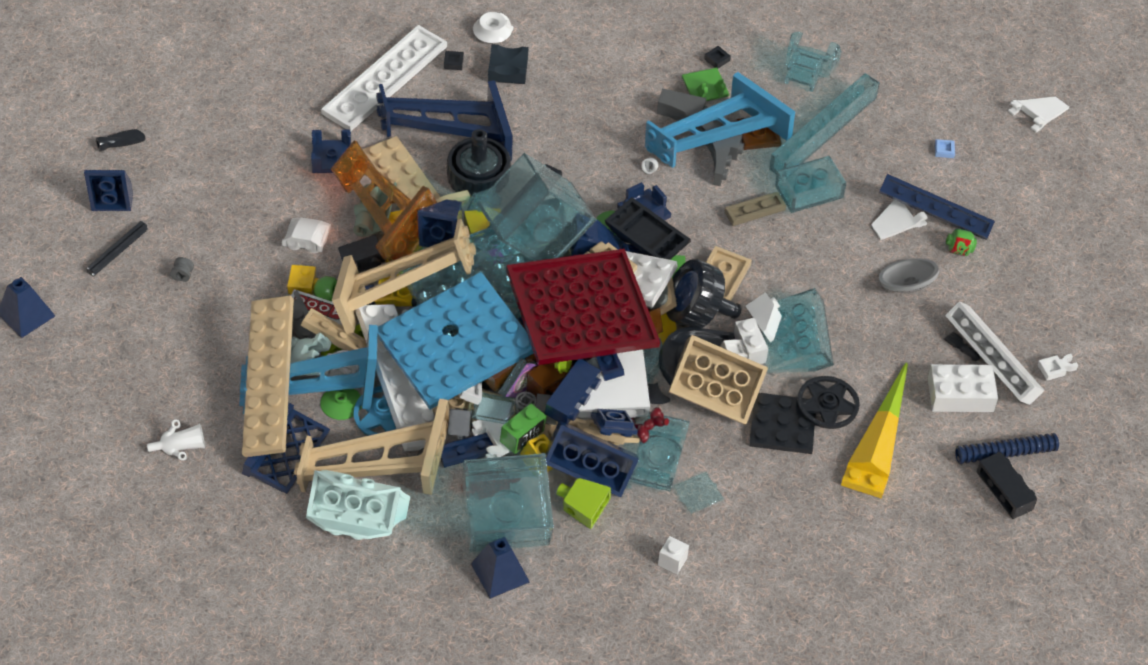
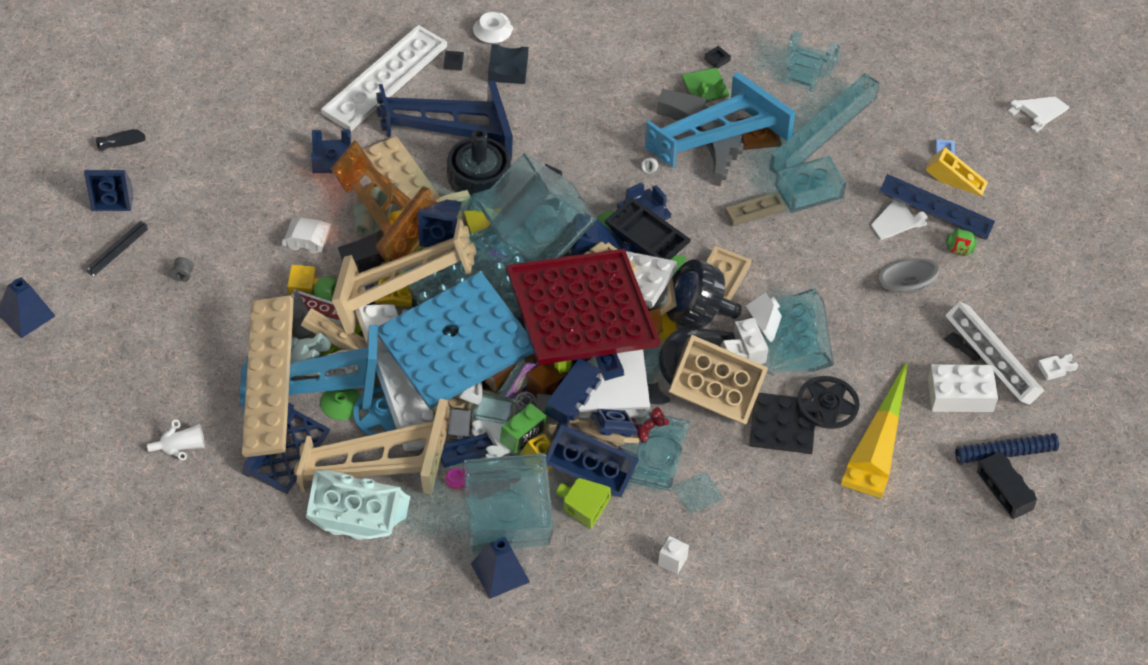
(454, 478): none -> dark pink plate
(954, 172): none -> yellow slope

